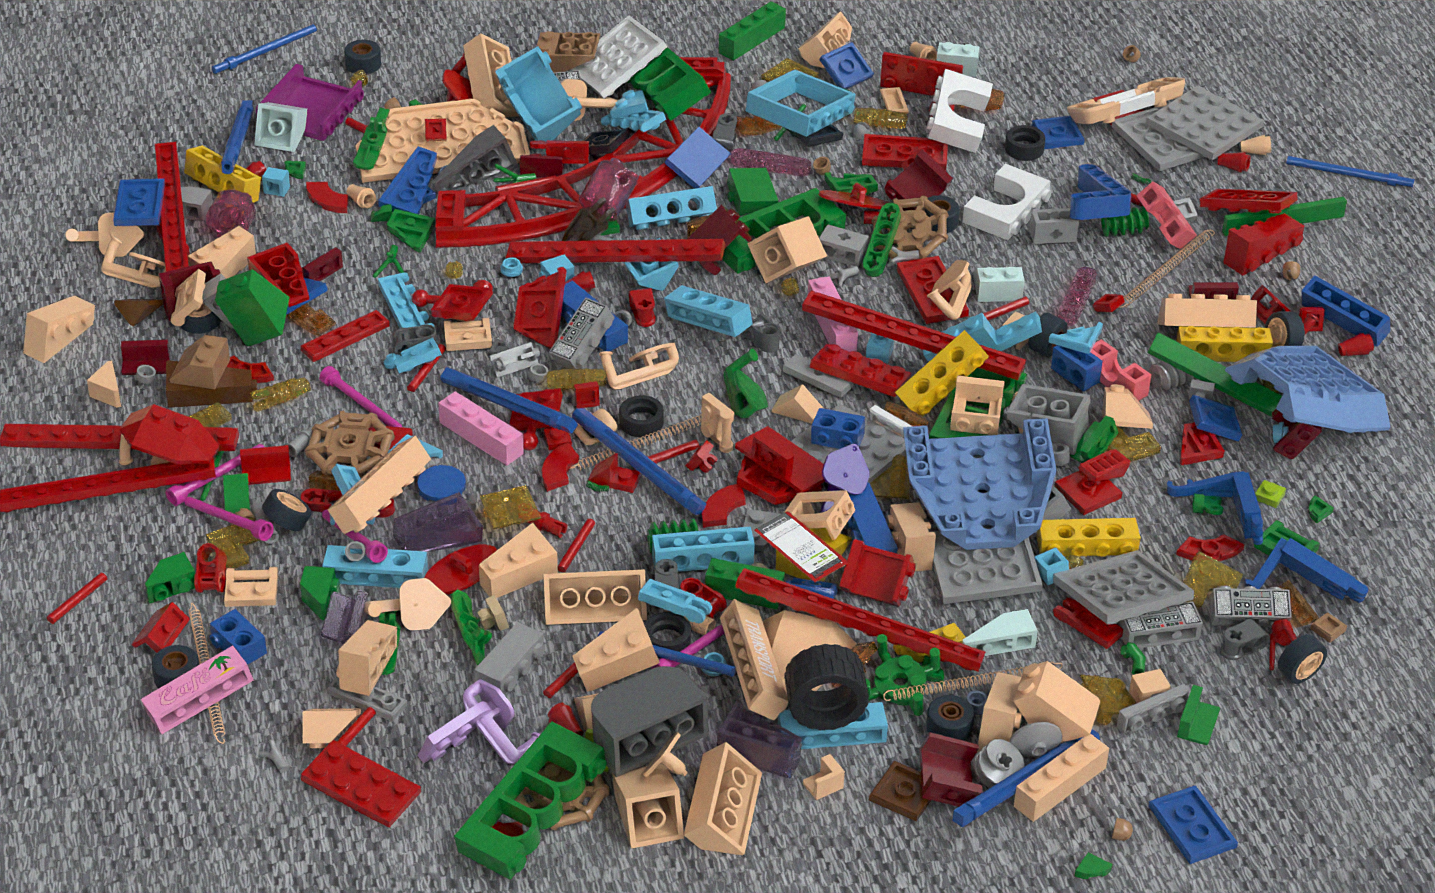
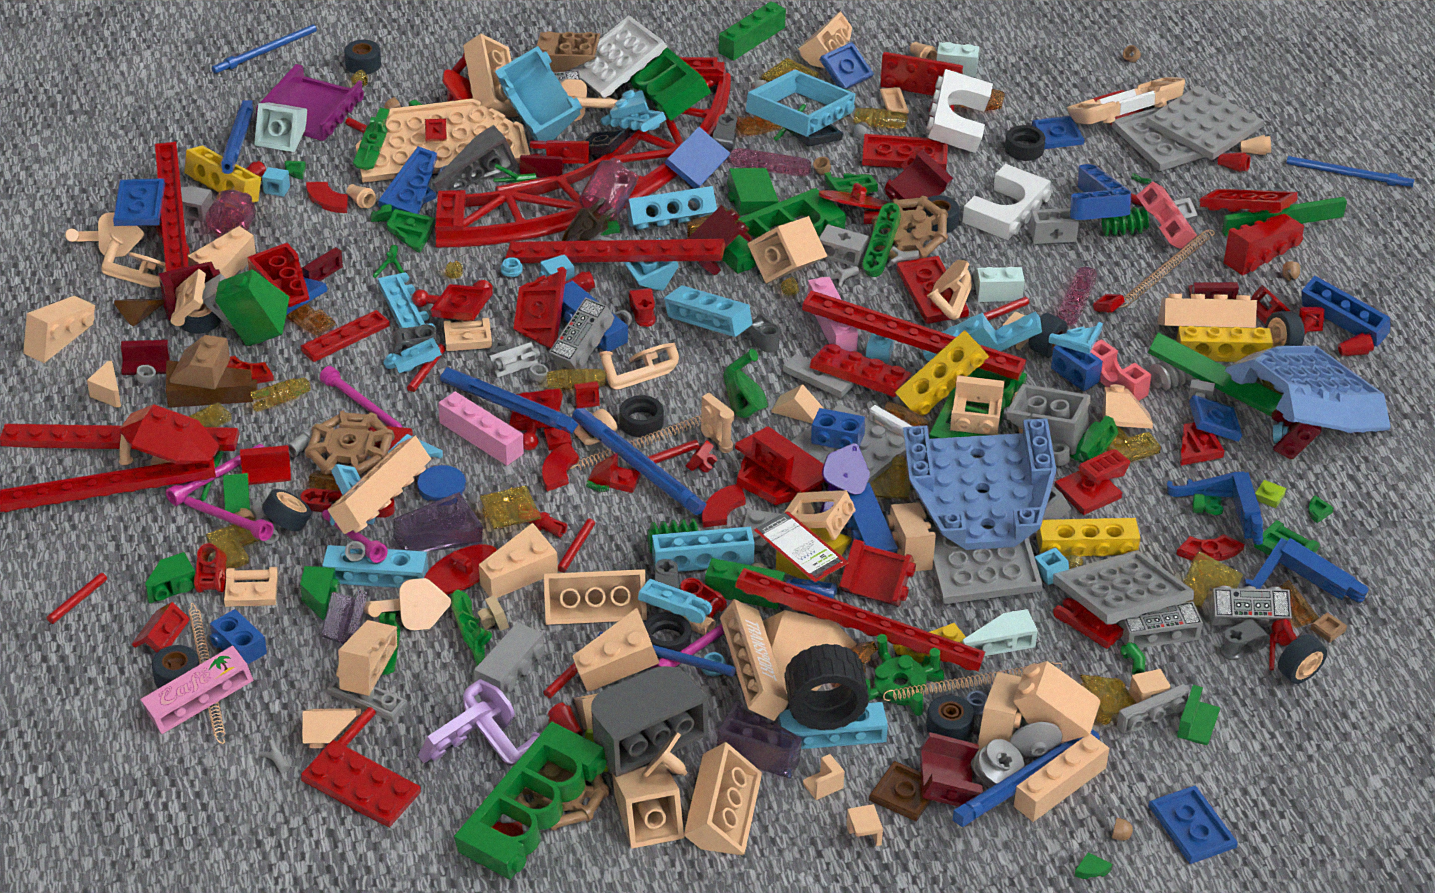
(865, 822): none -> light nougat panel

